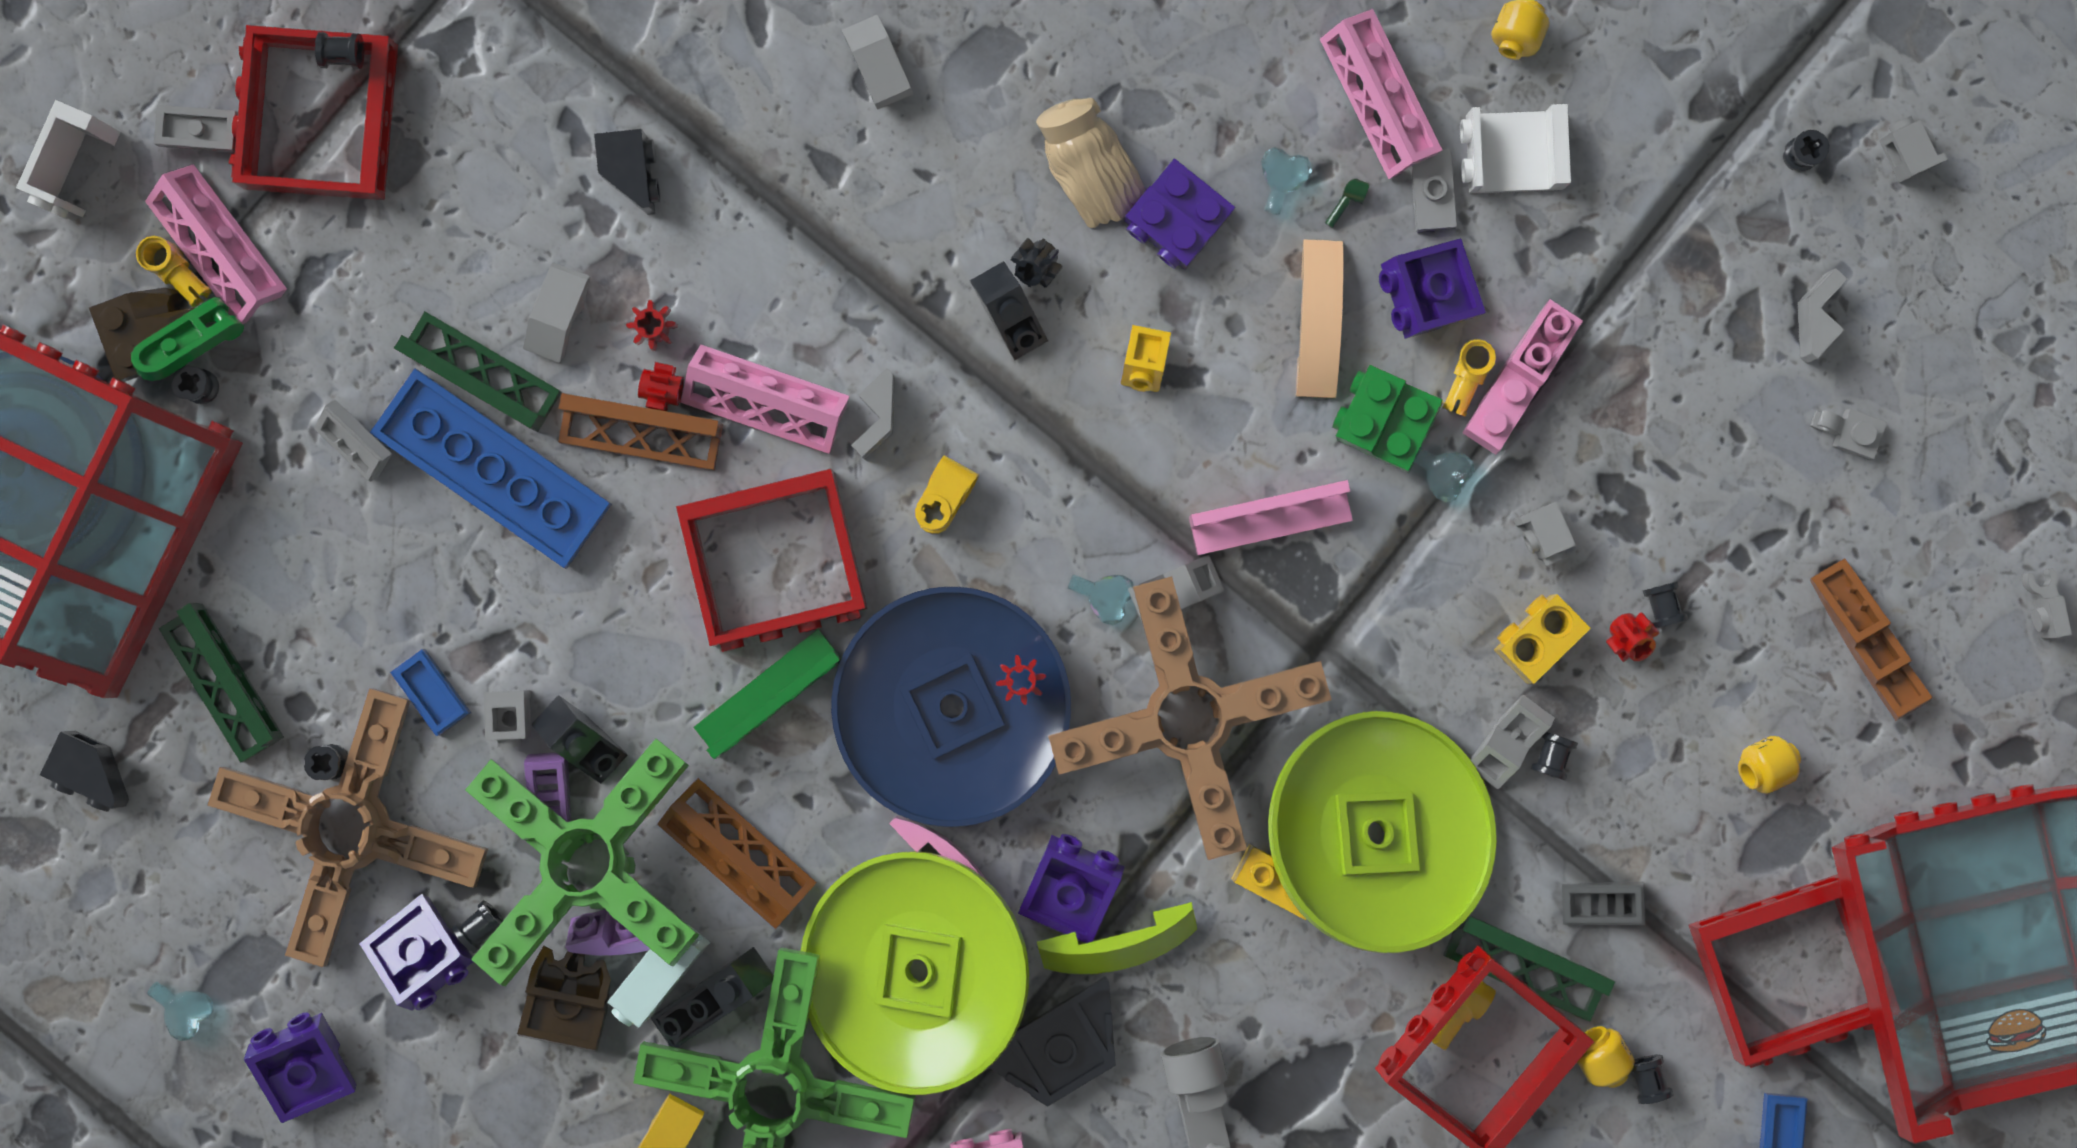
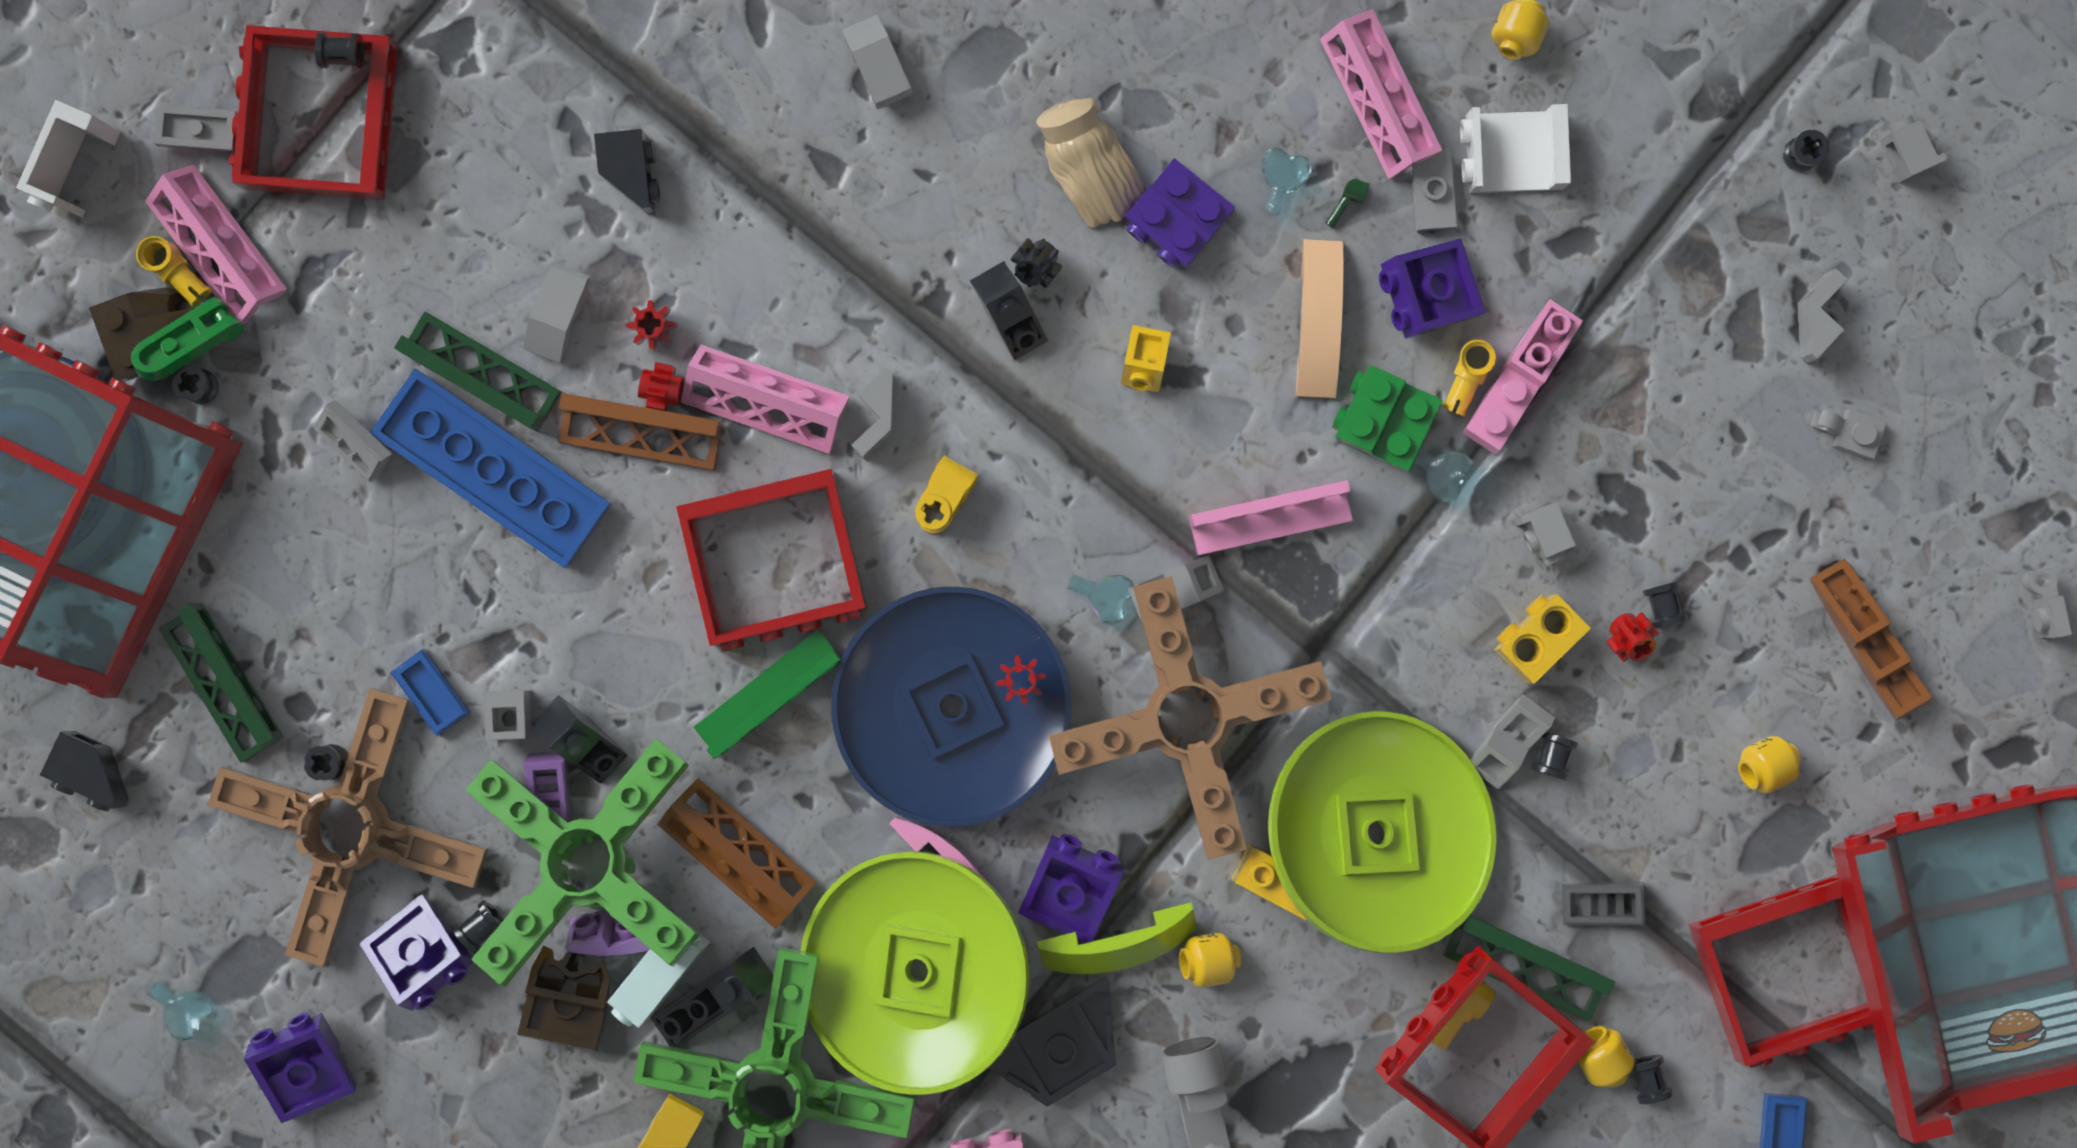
(1209, 960): none -> yellow head

